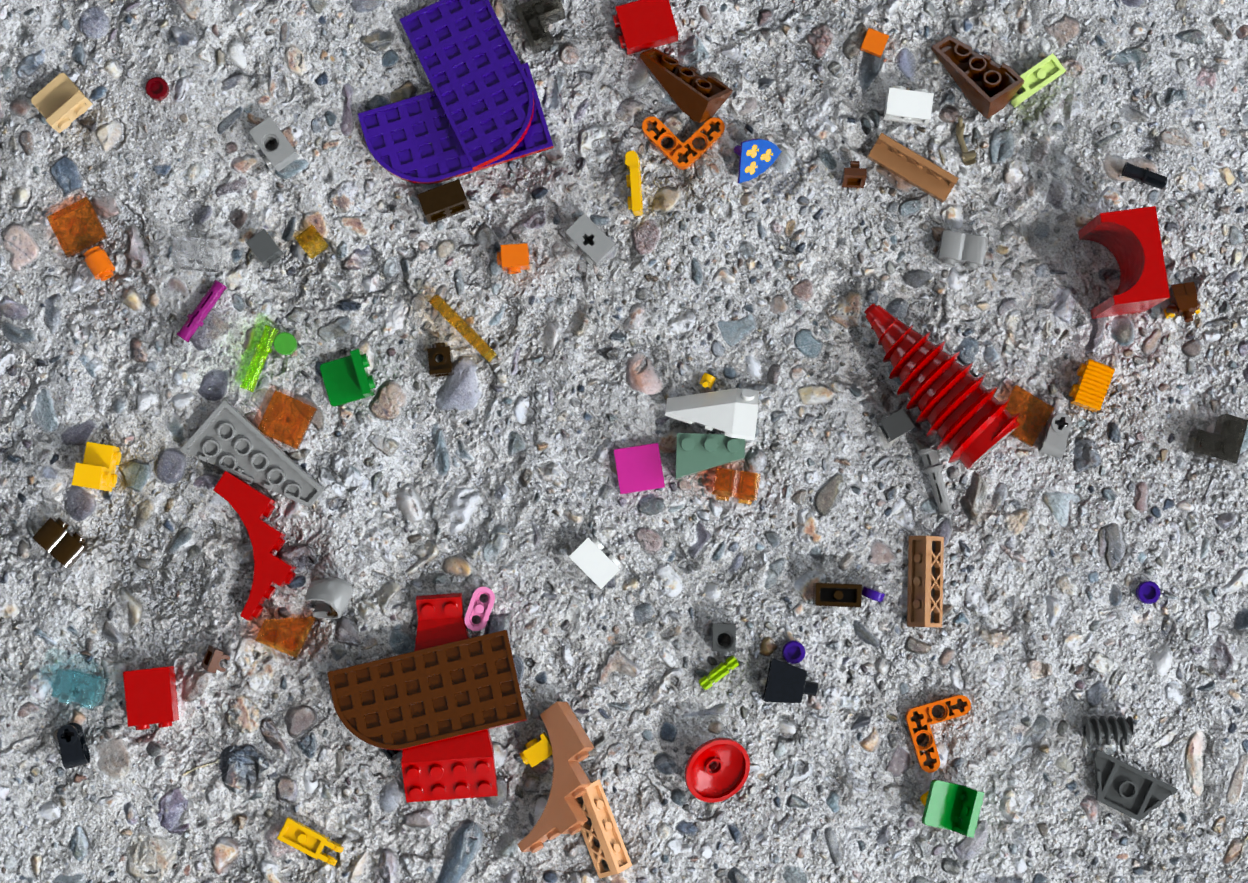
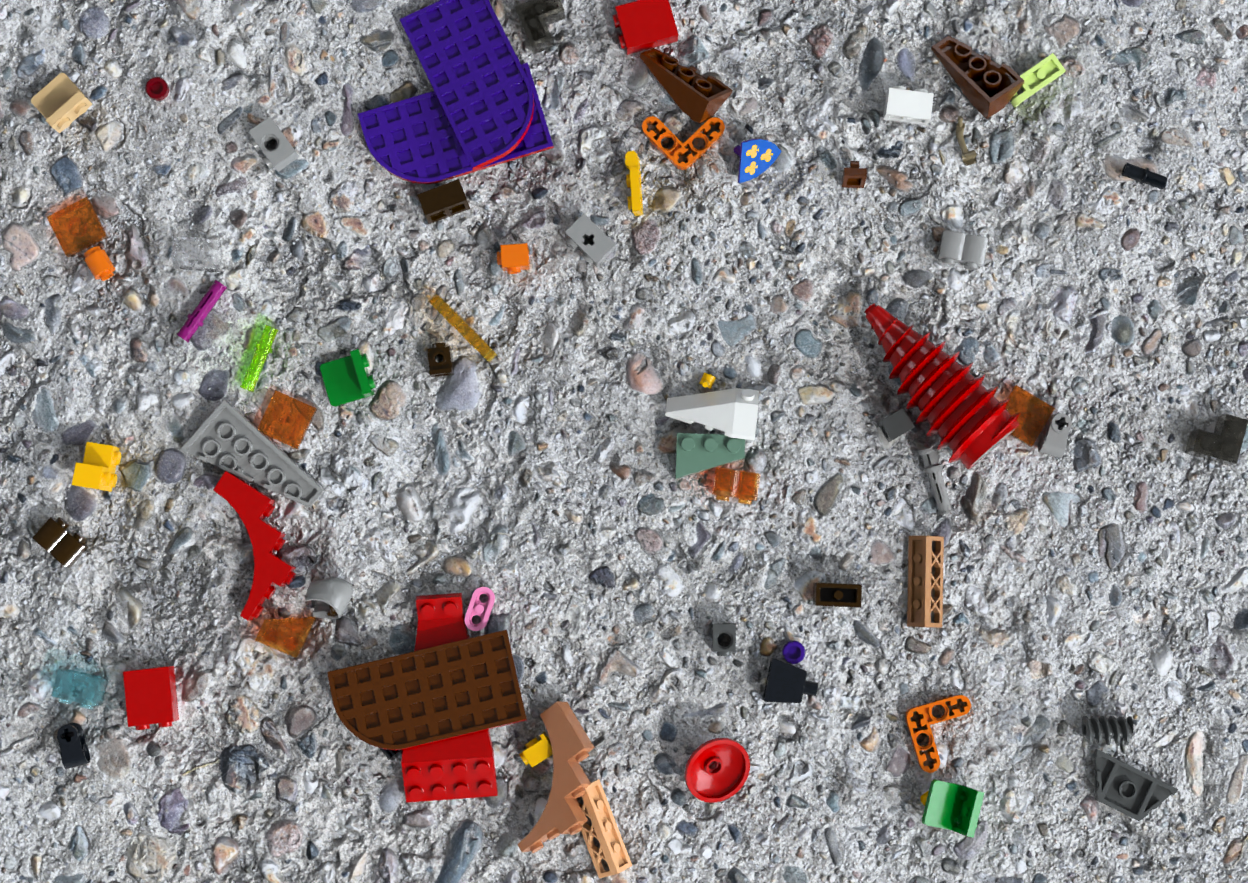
(212, 659): reddish brown tile -> none
(265, 248): dark grey brick -> none
(285, 343): bright green tile -> none
(308, 840): yellow hinge -> none
(311, 242): clear yellow slope -> none
(595, 562): white brick -> none
(639, 468): dark pink tile -> none
(718, 672): lime axle -> none
(873, 594): dark purple tile -> none
(874, 42): orange tile -> none
(912, 168): medium nougat fence -> none
(1092, 385): light orange brick -> none
(1137, 246): red piece -> none
(1147, 592): dark purple tile -> none
(1183, 301): reddish brown piece -> none

